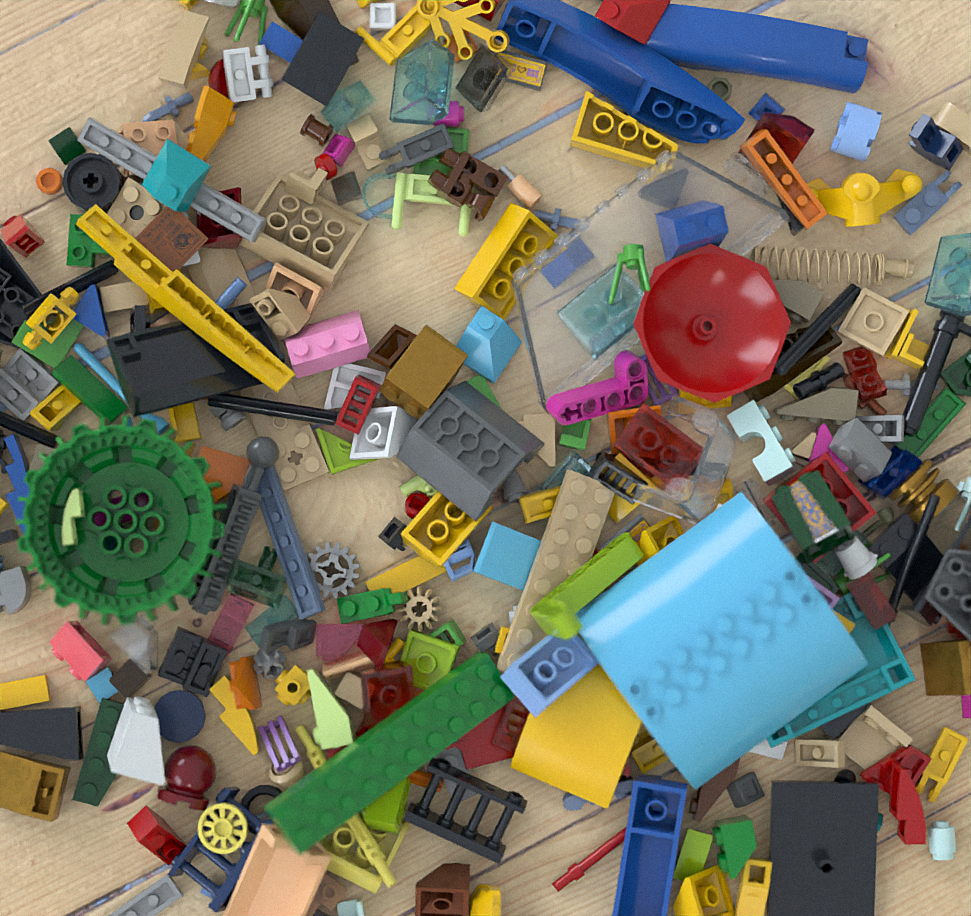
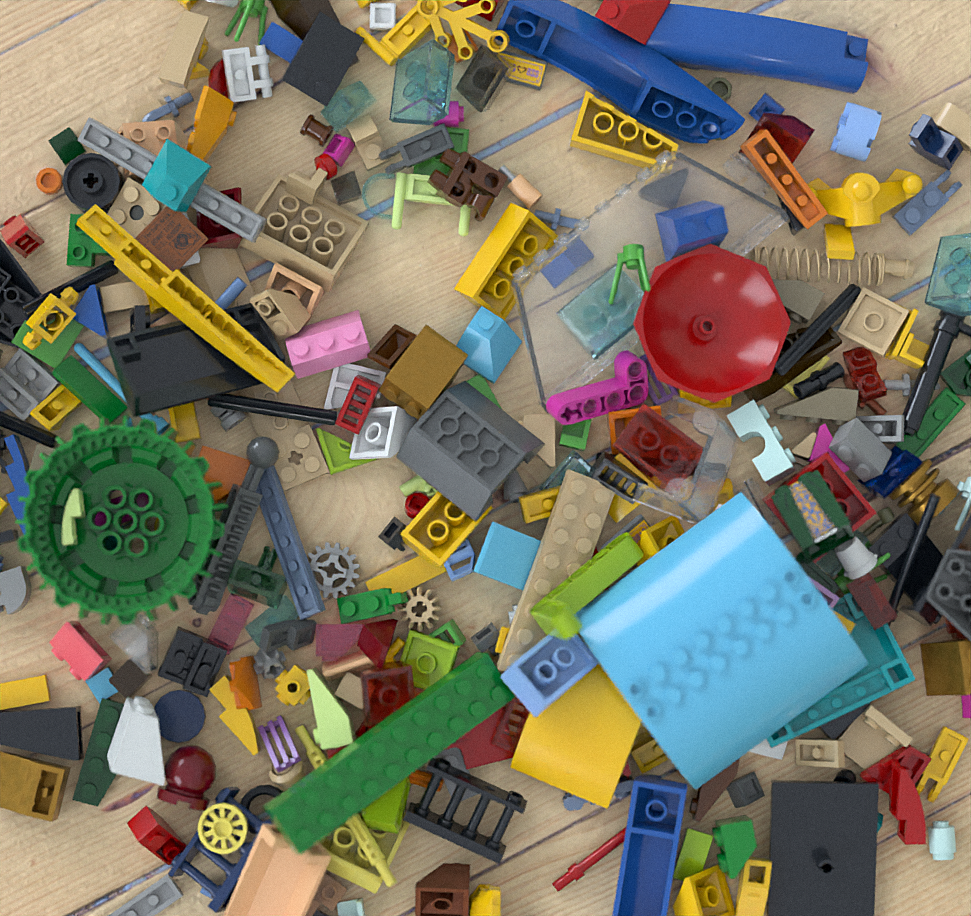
(838, 242): none -> yellow tile

